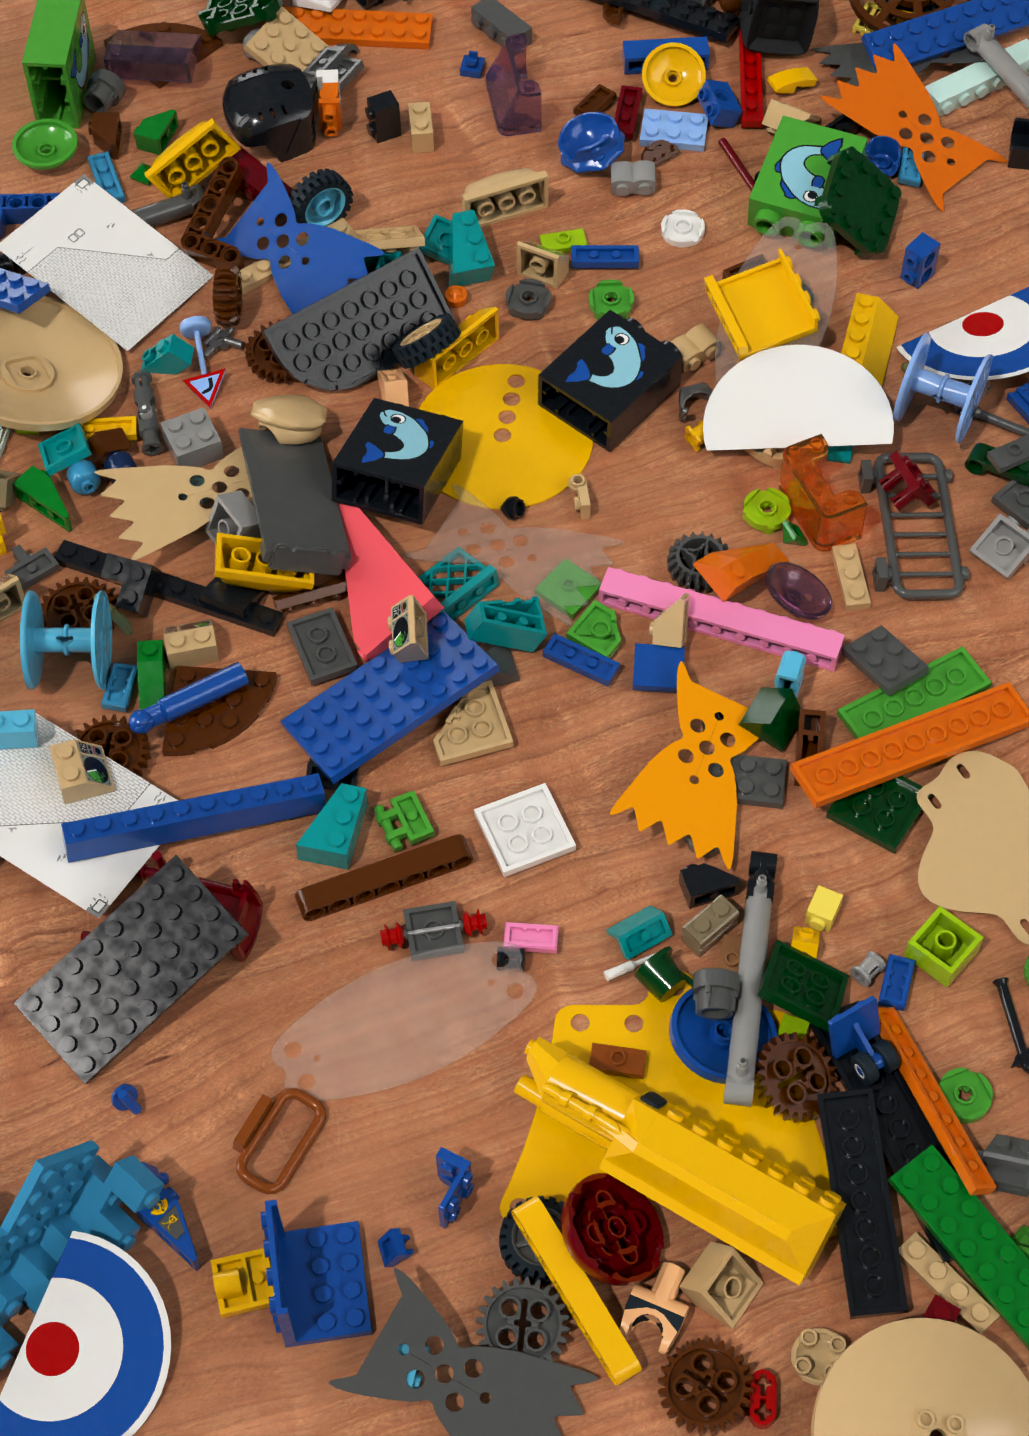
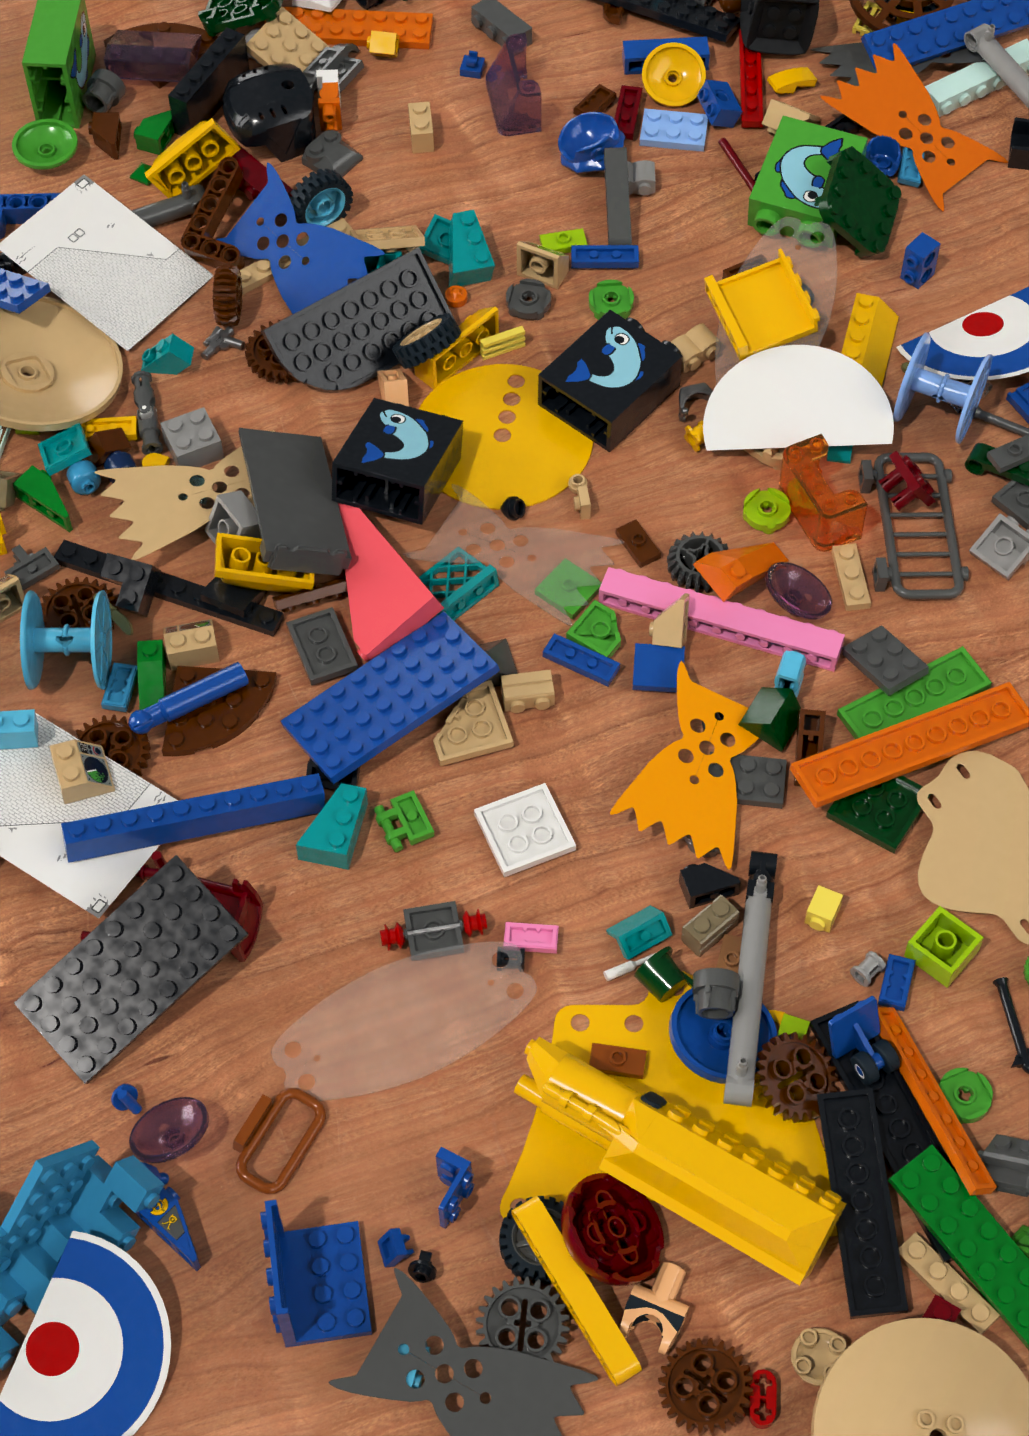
(105, 175): dark azure tile -> none
(155, 459): none -> yellow tile
(169, 1130): none -> dish
(202, 88): none -> black brick
(207, 384): light blue piece -> none
(241, 1282): yellow plate -> none
(290, 417): tan piece -> none
(330, 153): none -> dark grey slope
(383, 44): none -> yellow brick
(383, 116): black brick -> none
(383, 877): reddish brown beam -> none
(408, 630): tan slope -> none
(422, 1269): none -> black plate
(502, 342): none -> light yellow tile
(506, 195): tan windscreen -> none
(507, 624): teal wedge -> none
(527, 691): none -> tan brick
(617, 196): none -> dark grey beam
(638, 543): none -> reddish brown plate
(659, 151): reddish brown plate -> none
(682, 228): white tile -> none
(721, 1283): tan slope -> none
(793, 534): green slope -> none
(802, 985): dark green plate -> none
(806, 940): yellow bracket -> none

